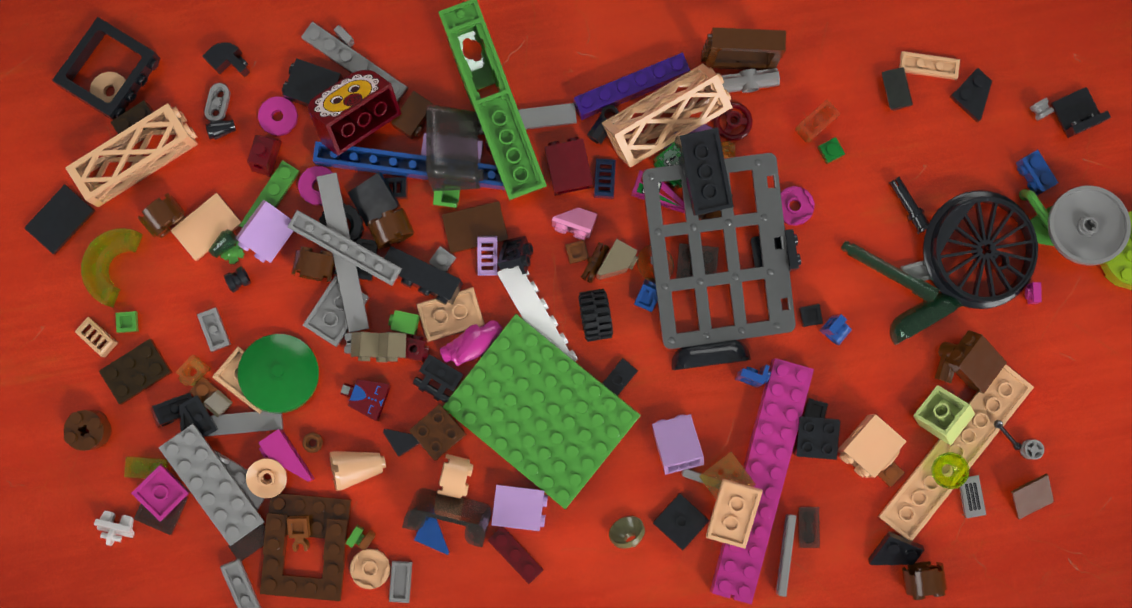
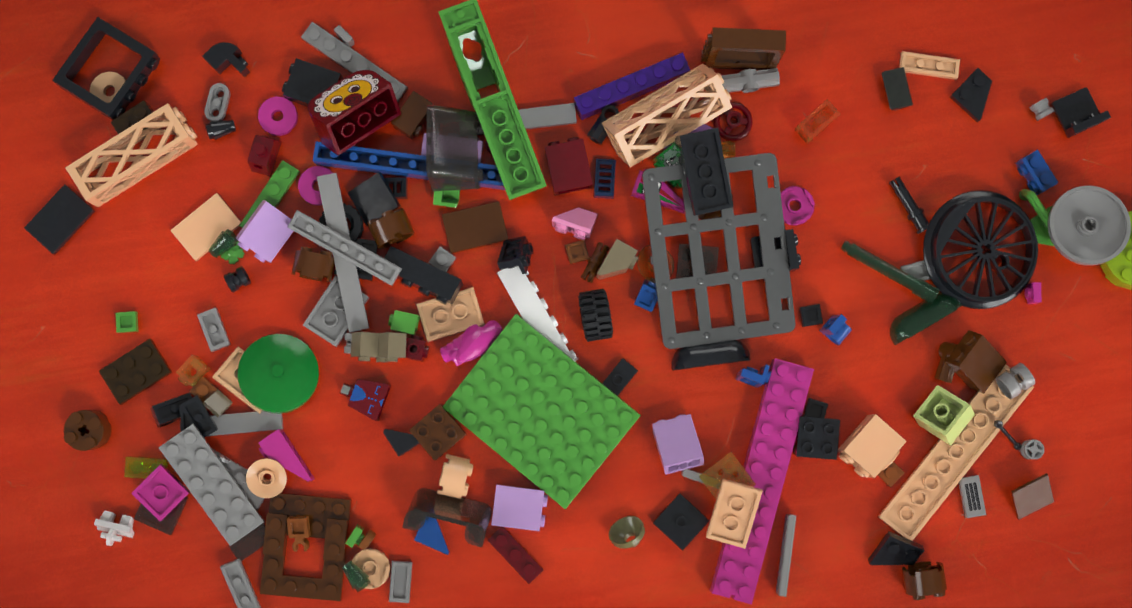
(98, 258): clear neon green brick -> none
(107, 348): light nougat slope -> none
(161, 216): reddish brown brick -> none
(306, 442): dark orange plate -> none
(354, 467): light nougat cone -> none
(357, 578): none -> clear green cone
(441, 373): black plate -> none
(487, 239): lavender slope -> none
(808, 527): clear smoke plate -> none
(831, 150): green plate -> none
(960, 470): clear neon green piece -> none
(1017, 379): none -> light grey wheel

